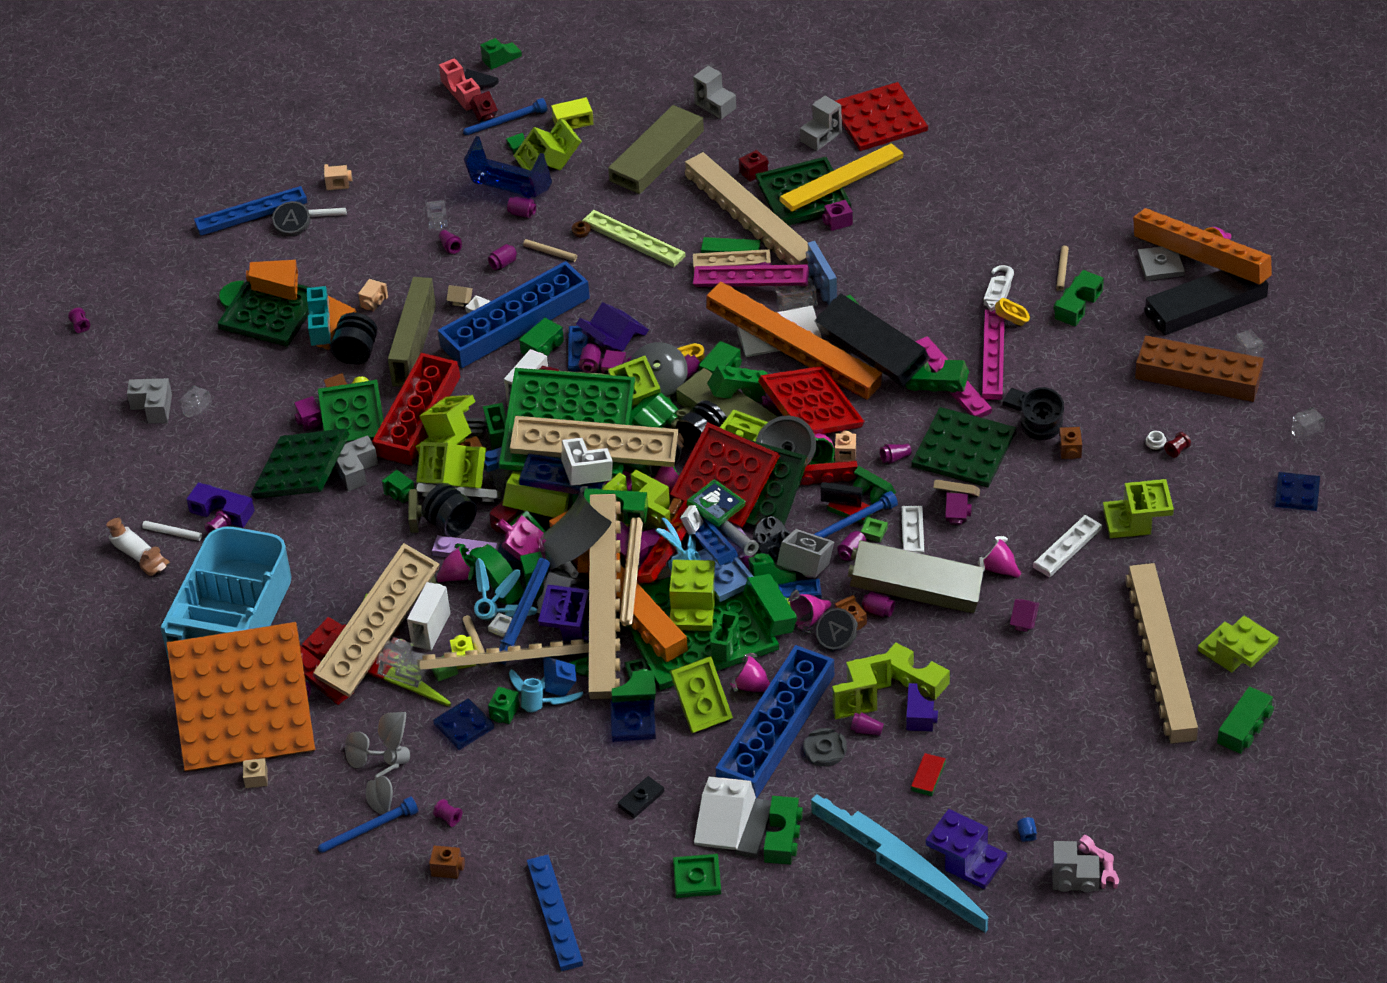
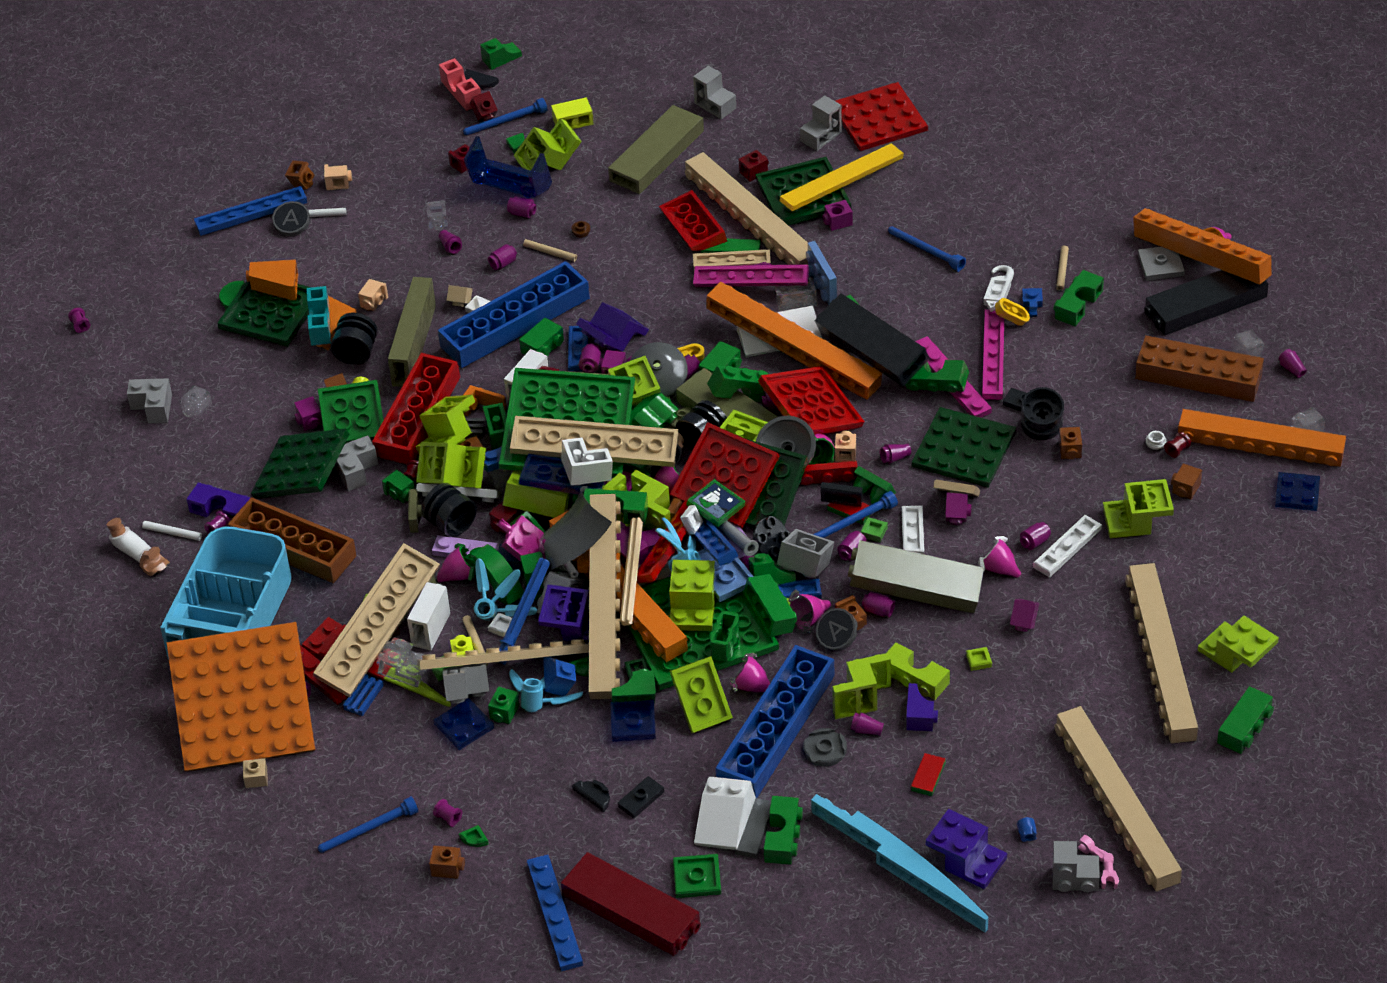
(304, 175): none -> dark orange brick
(307, 544): none -> dark orange brick
(372, 695): none -> blue tile
(391, 730): light grey plant -> none
(411, 472): none -> dark red bush
(456, 158): none -> dark red brick
(465, 680): none -> light grey brick
(474, 836): none -> green tile
(484, 397): none -> orange bracket
(594, 792): none -> black tile
(631, 904): none -> dark red brick
(634, 238): yellowish green tile -> none
(693, 222): none -> red slope
(956, 262): none -> blue piece
(978, 658): none -> lime tile
(1033, 299): none -> blue plate
(1035, 535): none -> magenta brick
(1118, 799): none -> tan brick
(1186, 481): none -> dark orange brick
(1263, 437): none -> orange brick
(1291, 362): none -> magenta cone

